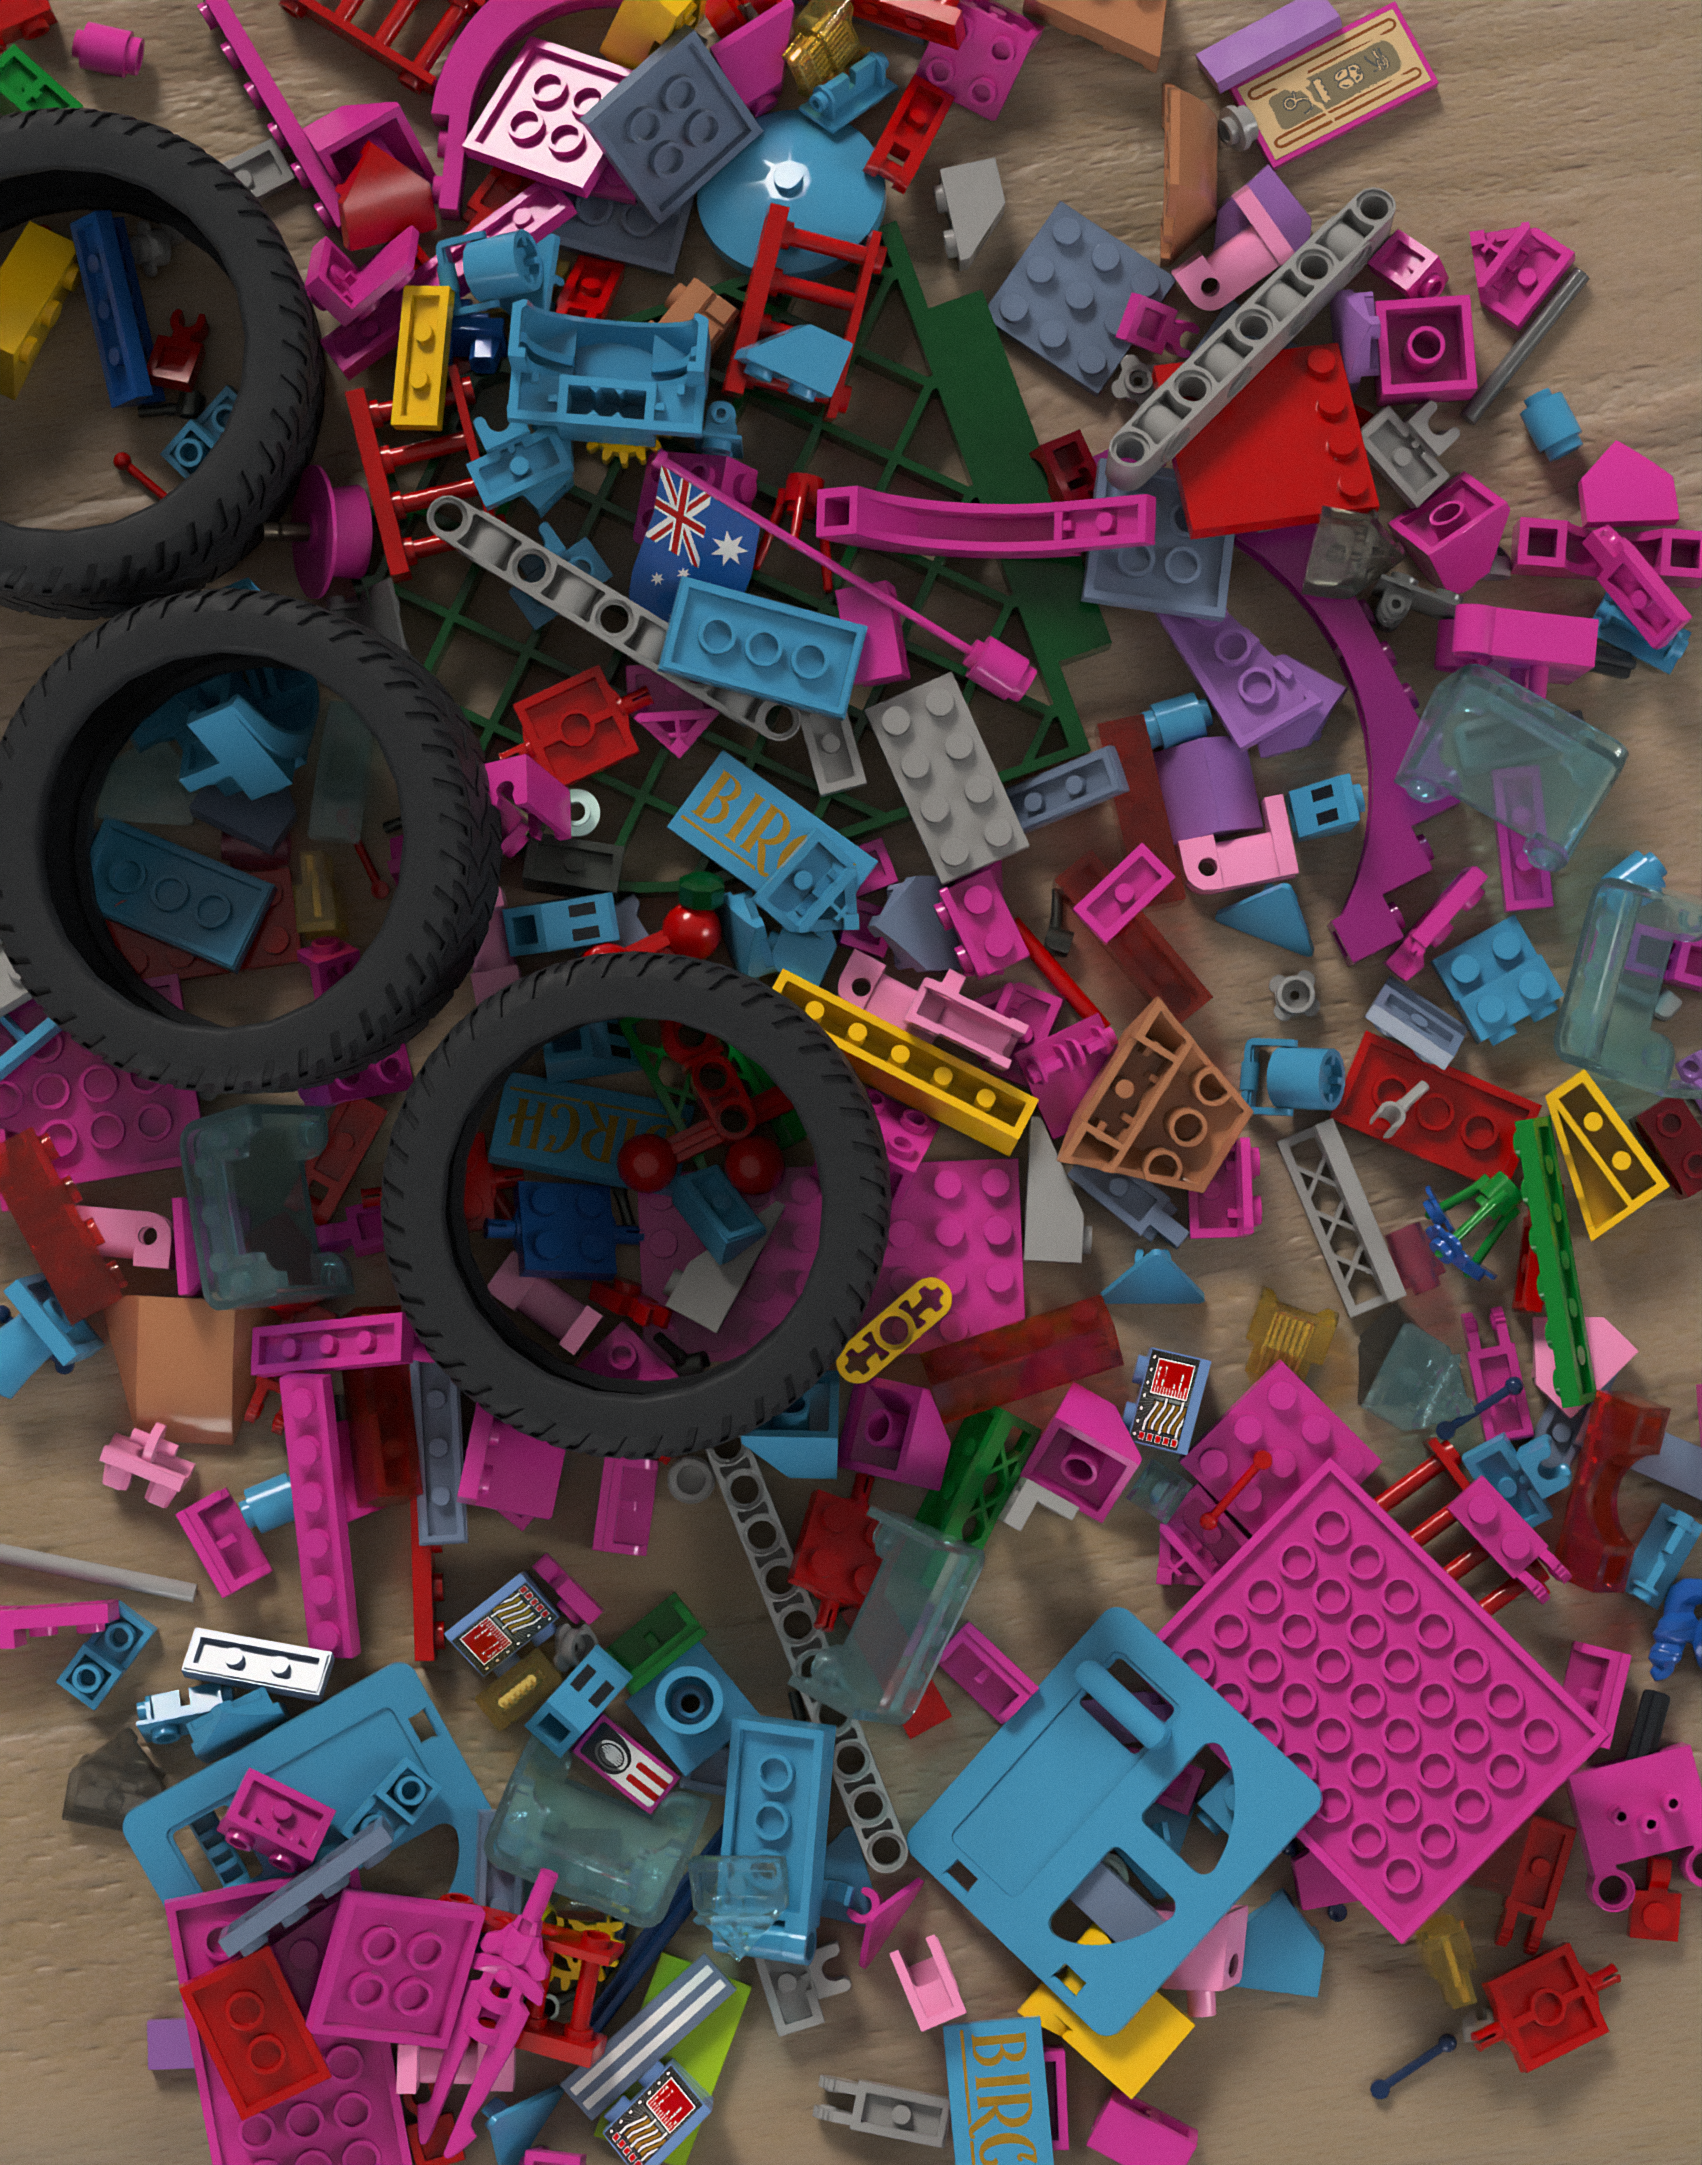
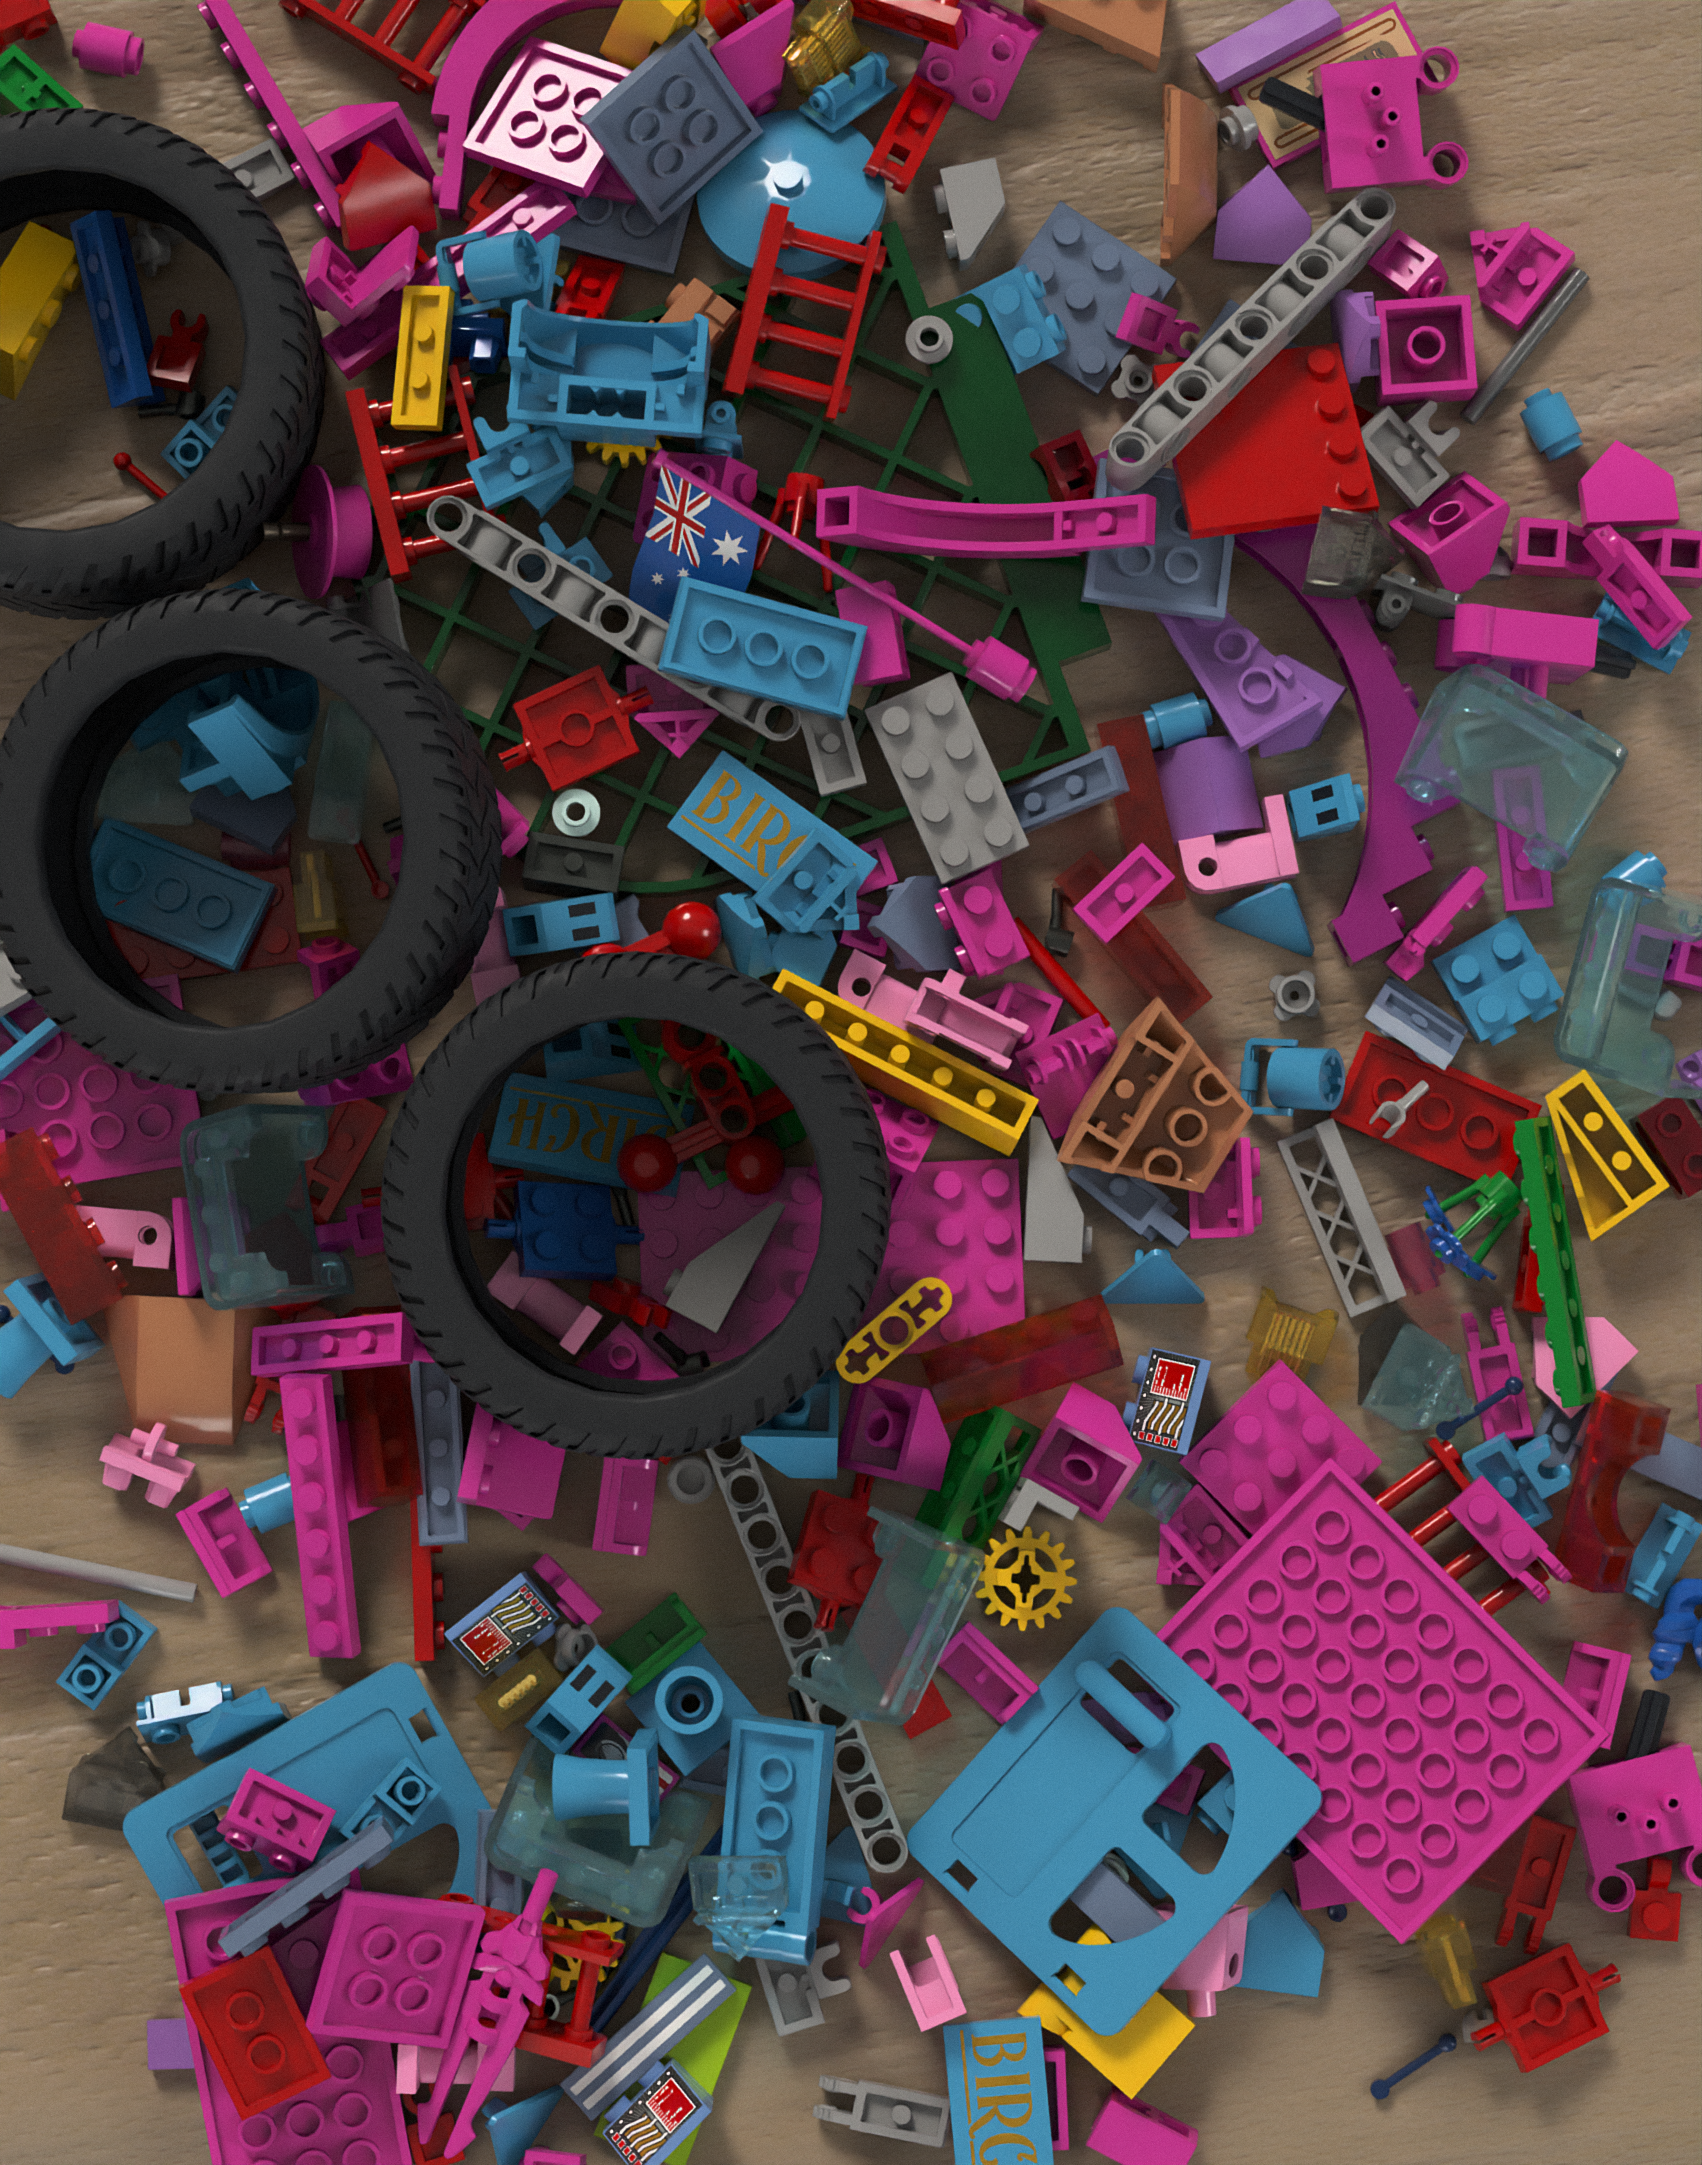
(258, 1663): tile -> none
(533, 792): dark pink hinge -> none
(612, 1787): none -> dark azure plant
(701, 890): dark green tile -> none
(717, 1213): dark azure slope -> none
(801, 357): dark azure slope -> none
(924, 353): none -> light grey plate
(1019, 316): none -> dark azure plate
(1046, 1579): none -> yellow gear
(1238, 261): bright pink piece -> none
(1261, 1460): red hinge -> none
(1372, 121): none -> dark pink piece

